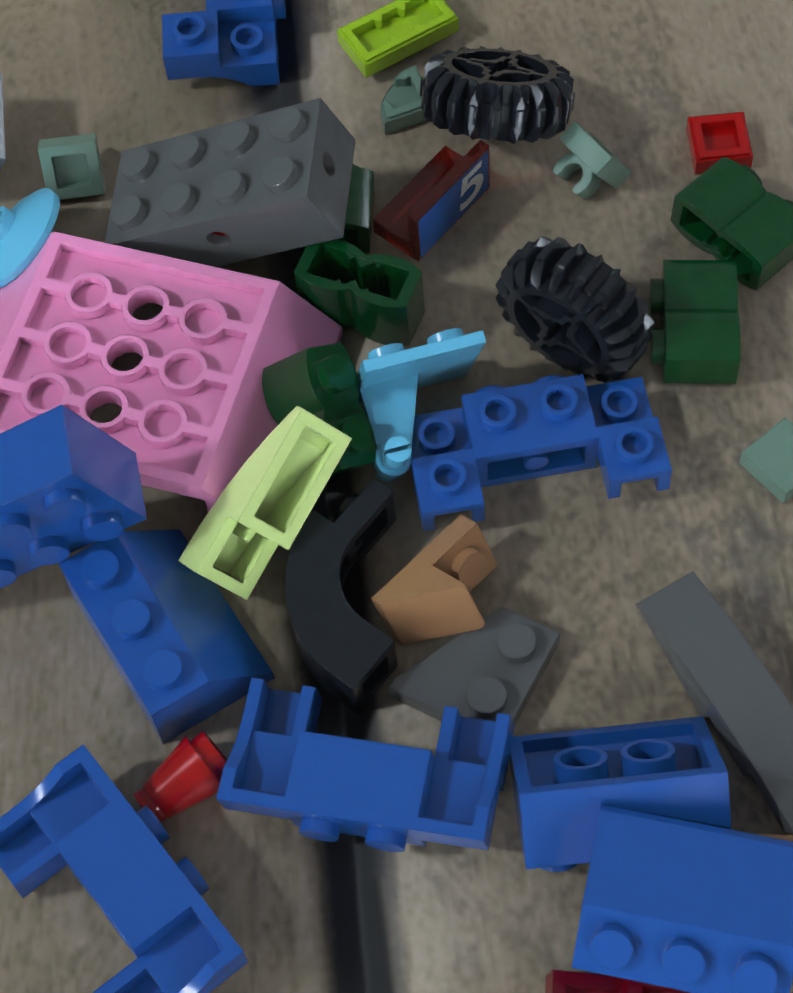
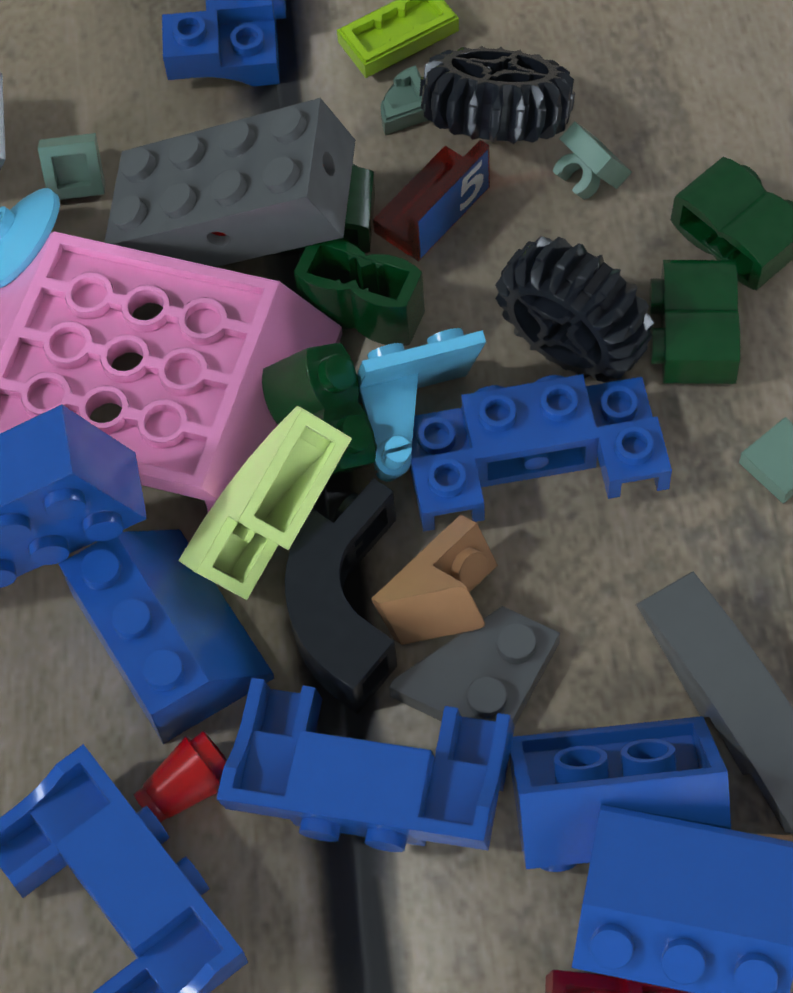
(718, 137): red tile -> none

